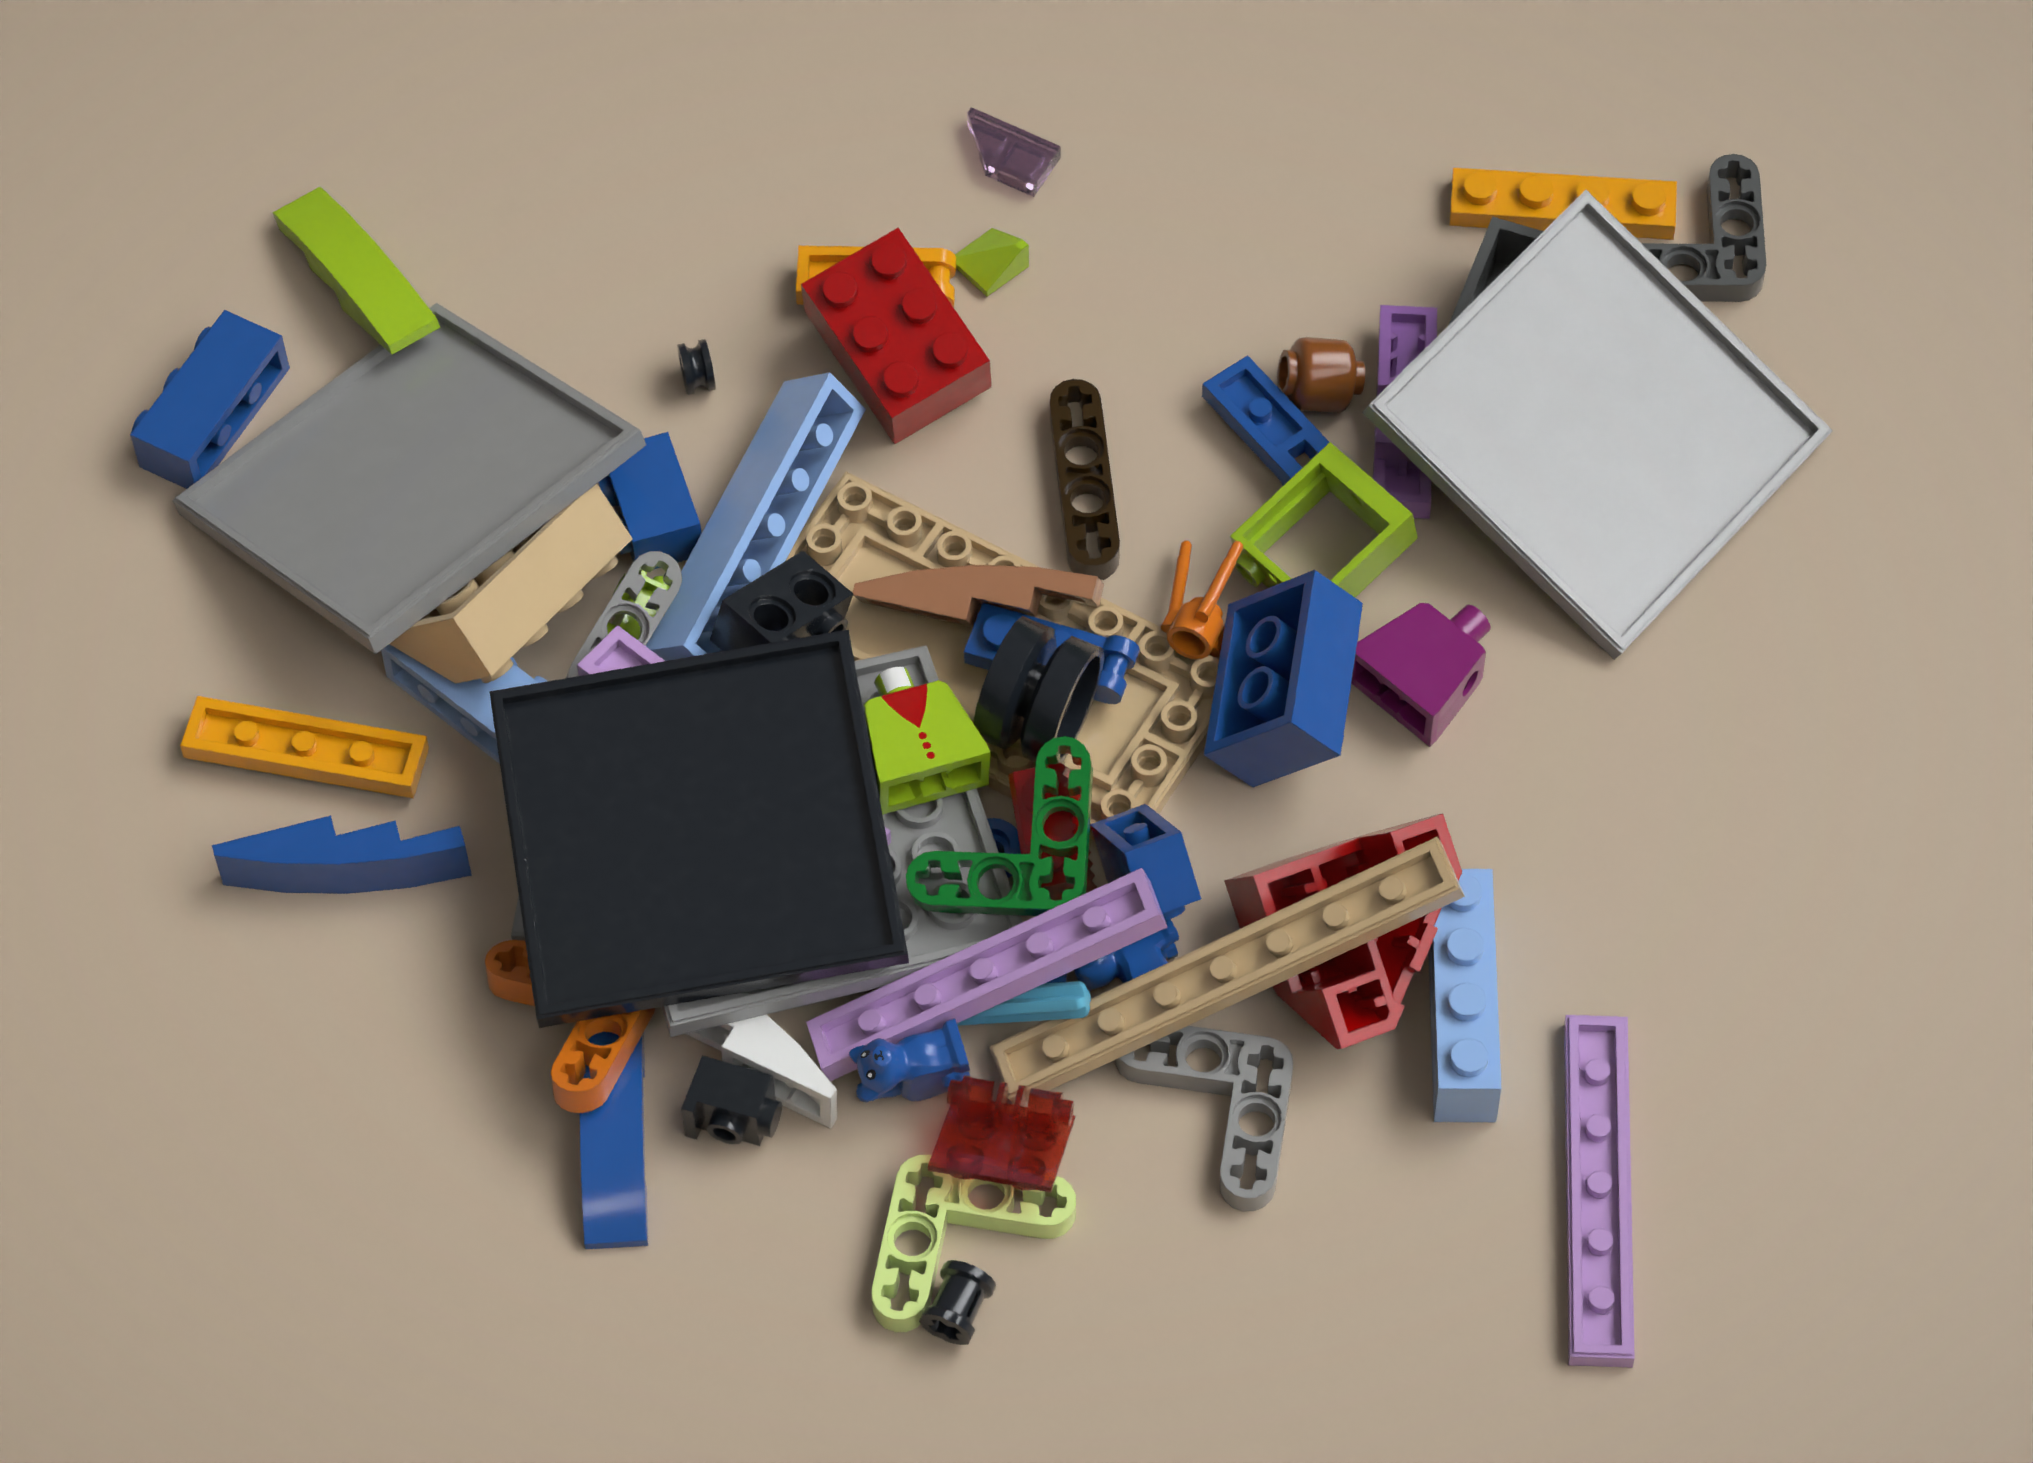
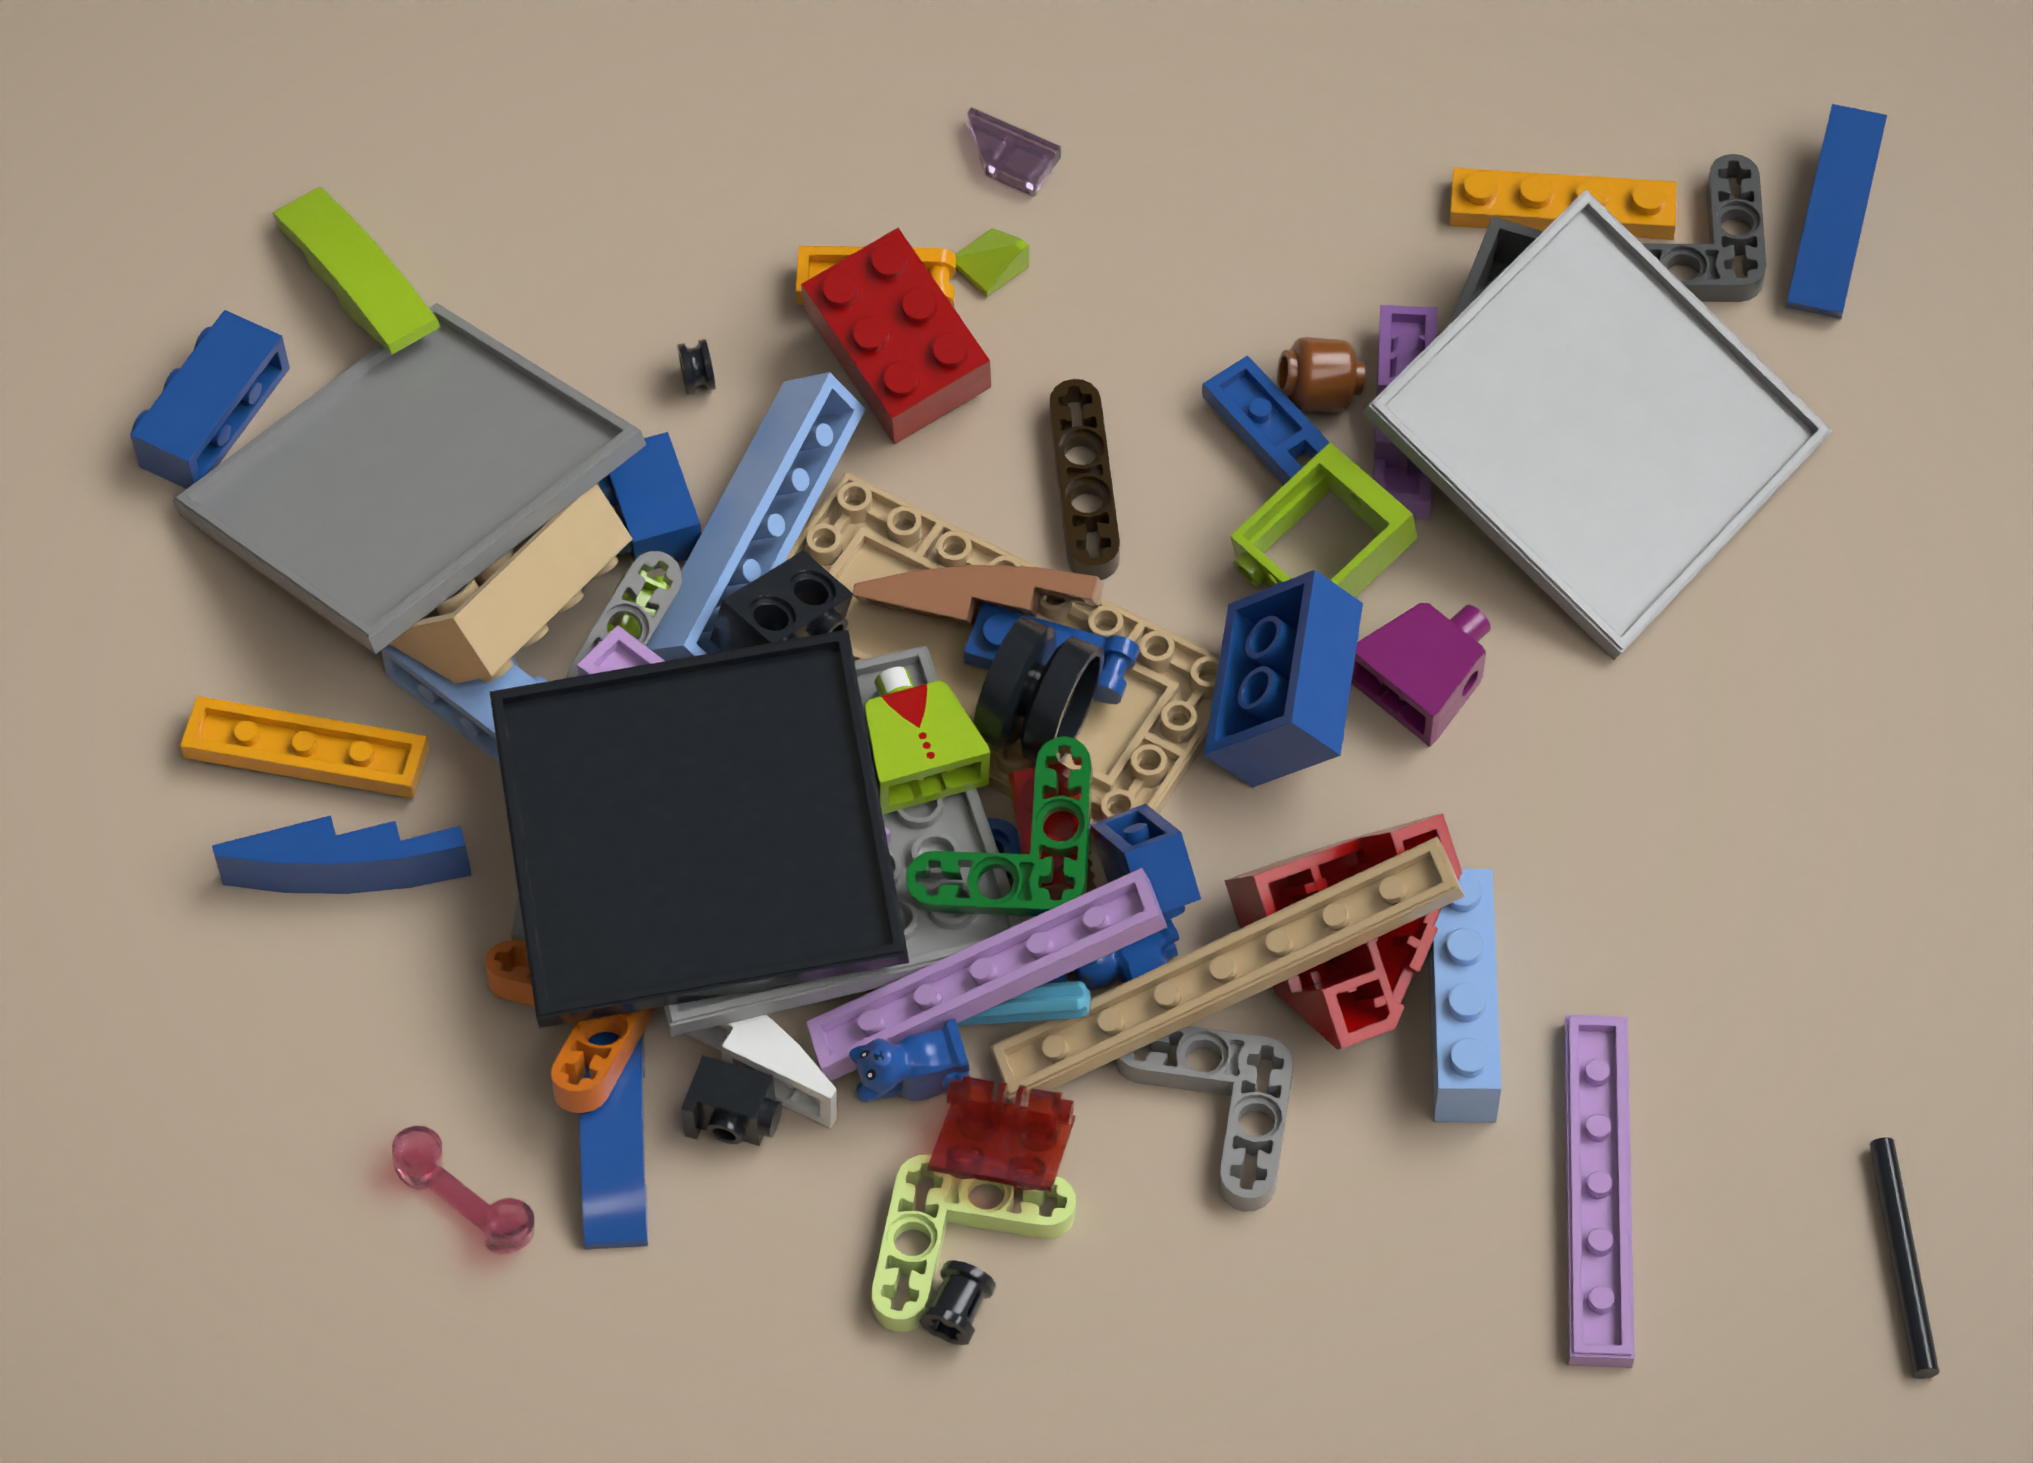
(419, 1164): none -> clear pink bar
(1197, 625): orange plant -> none
(1836, 211): none -> blue slope
(1904, 1258): none -> black bar

